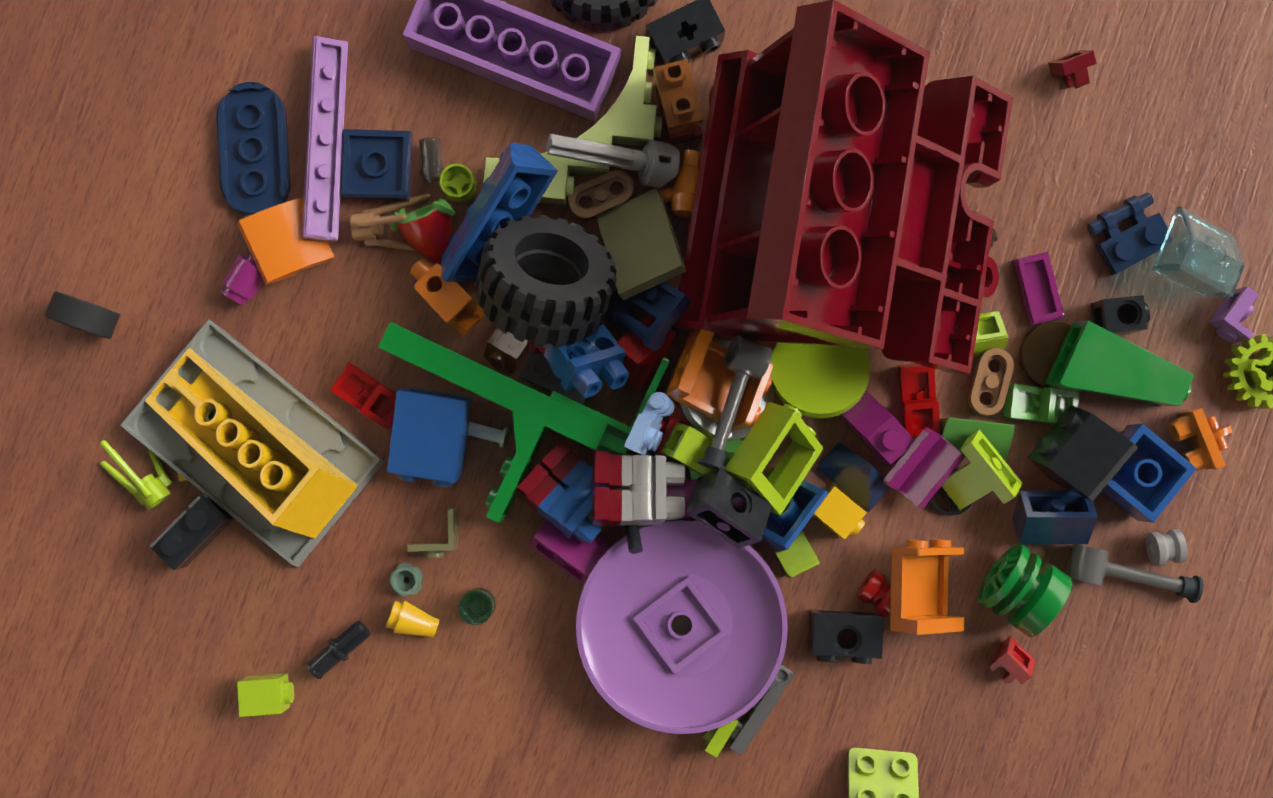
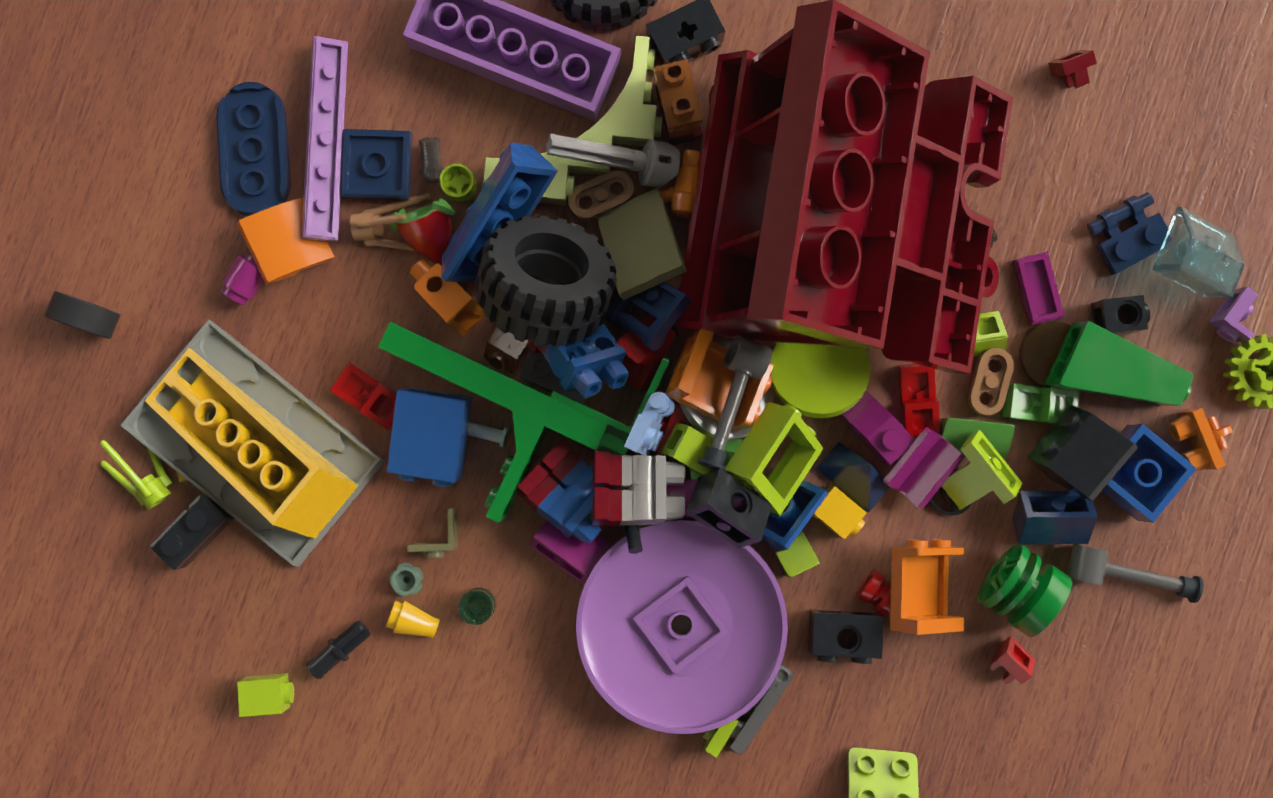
(1166, 547): light grey wheel -> none

